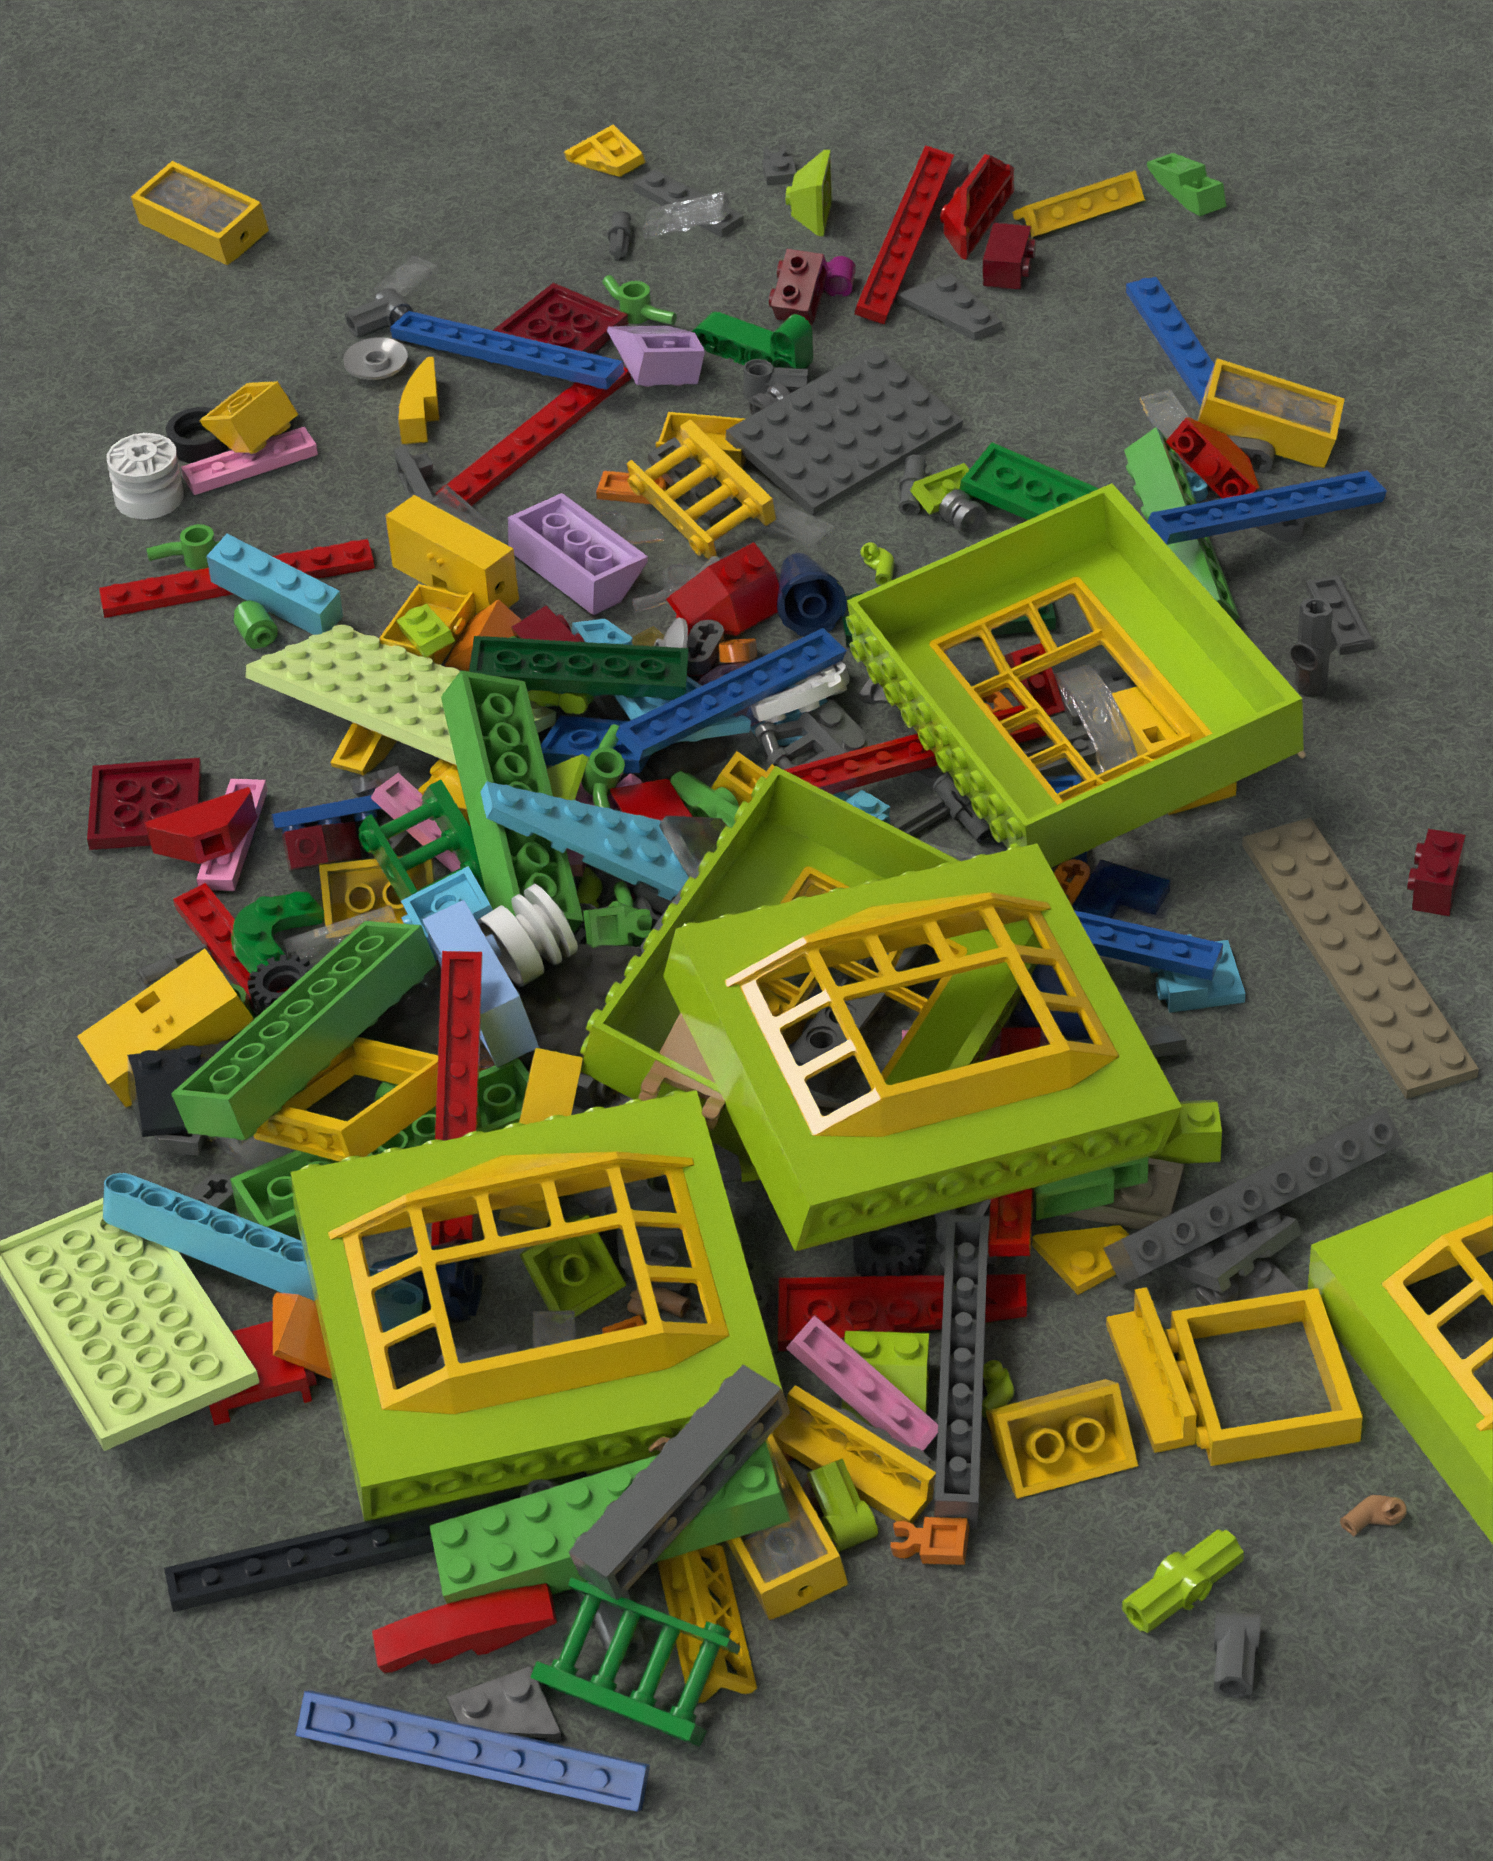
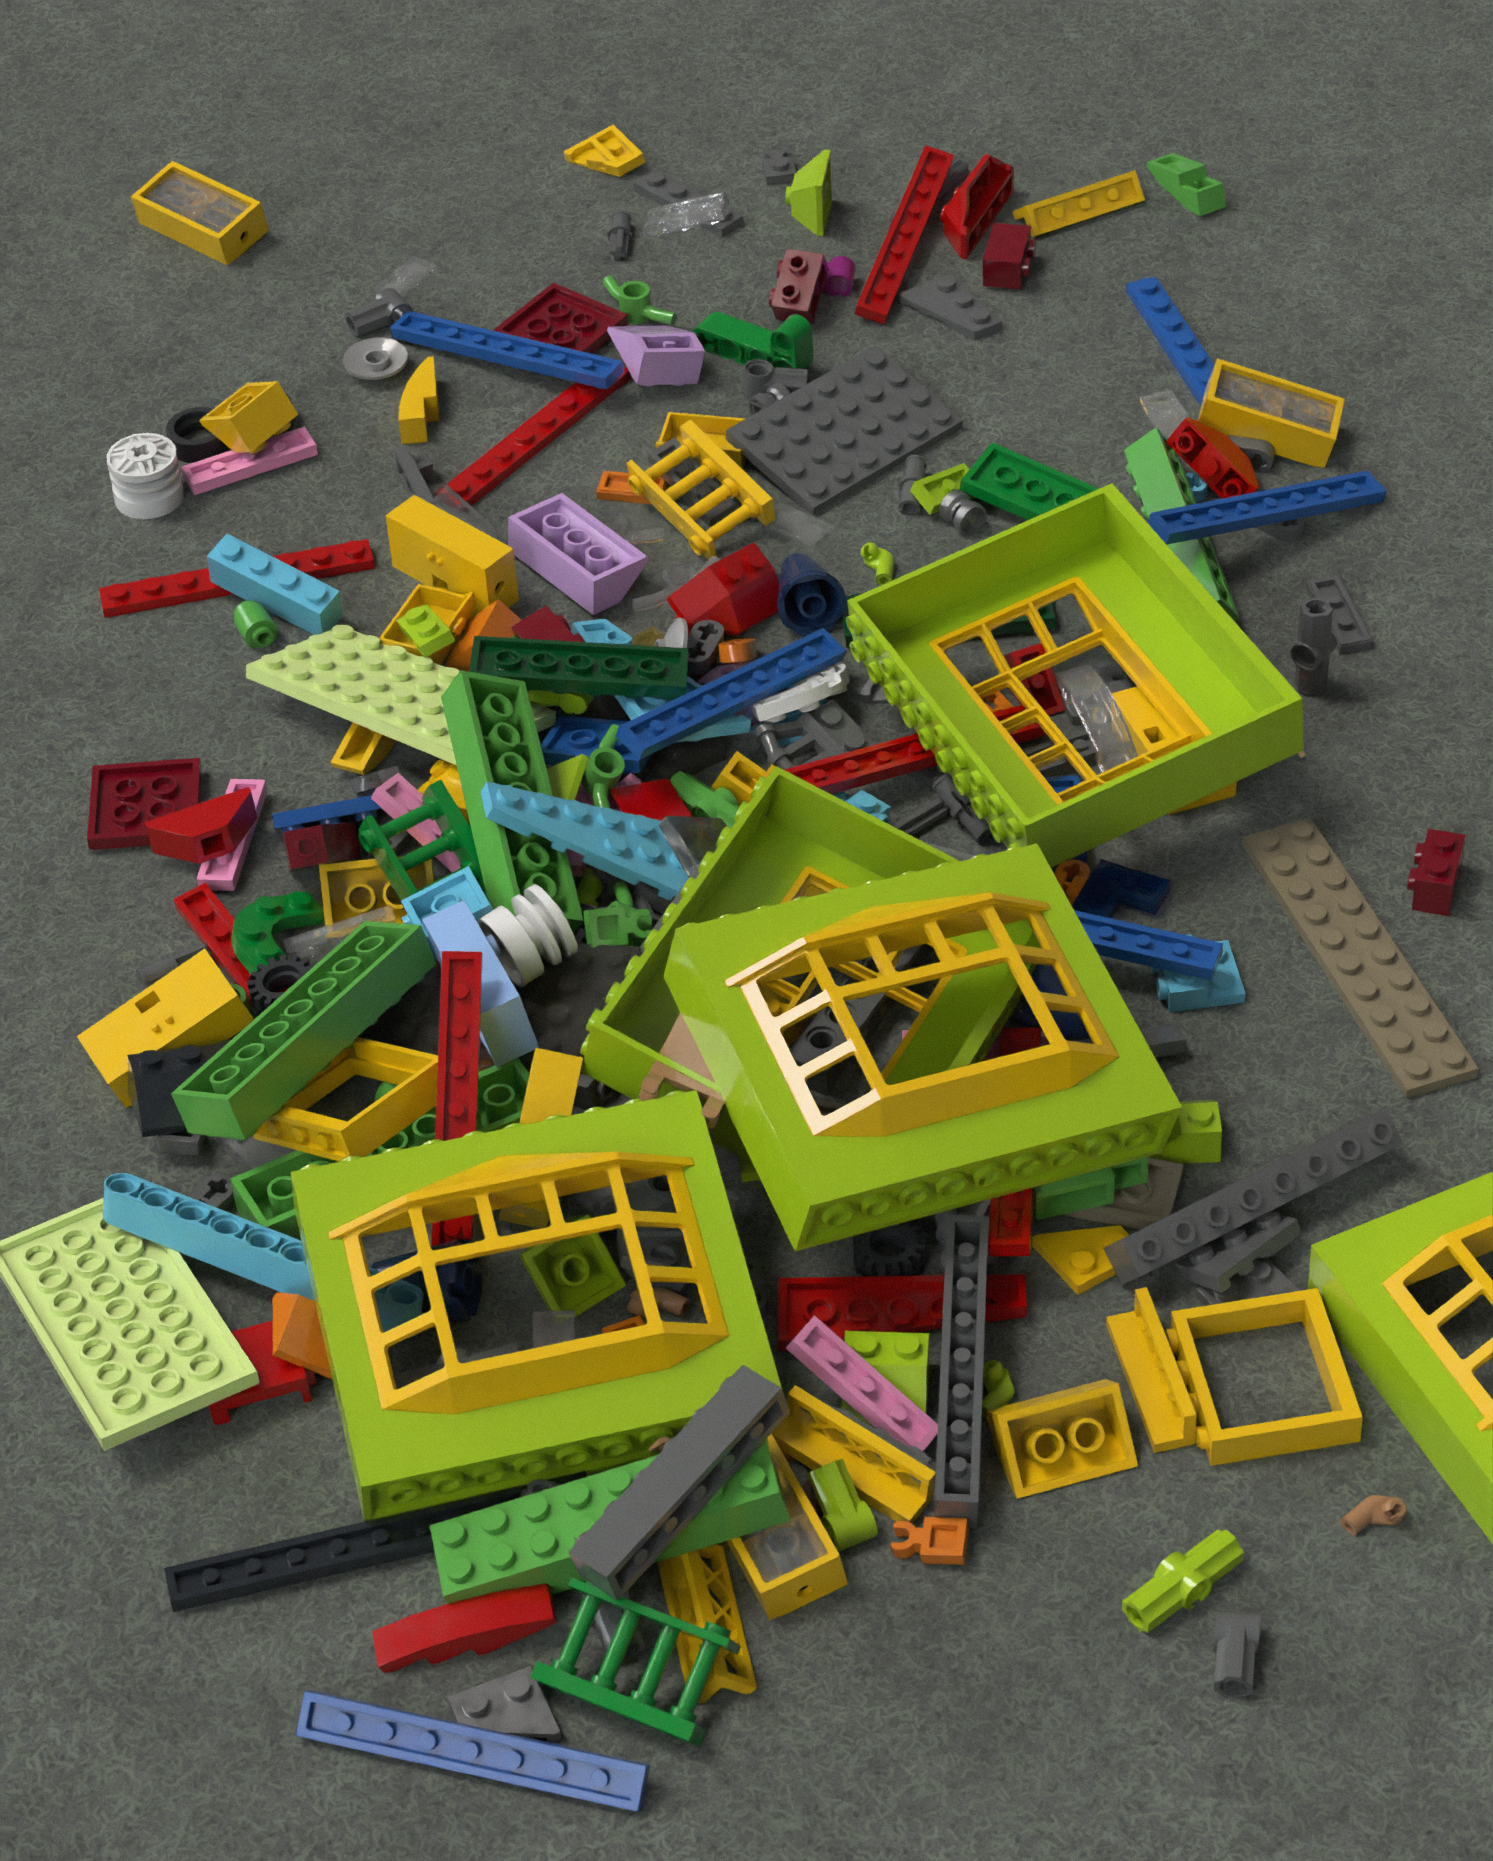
(195, 545): bright green piece -> none

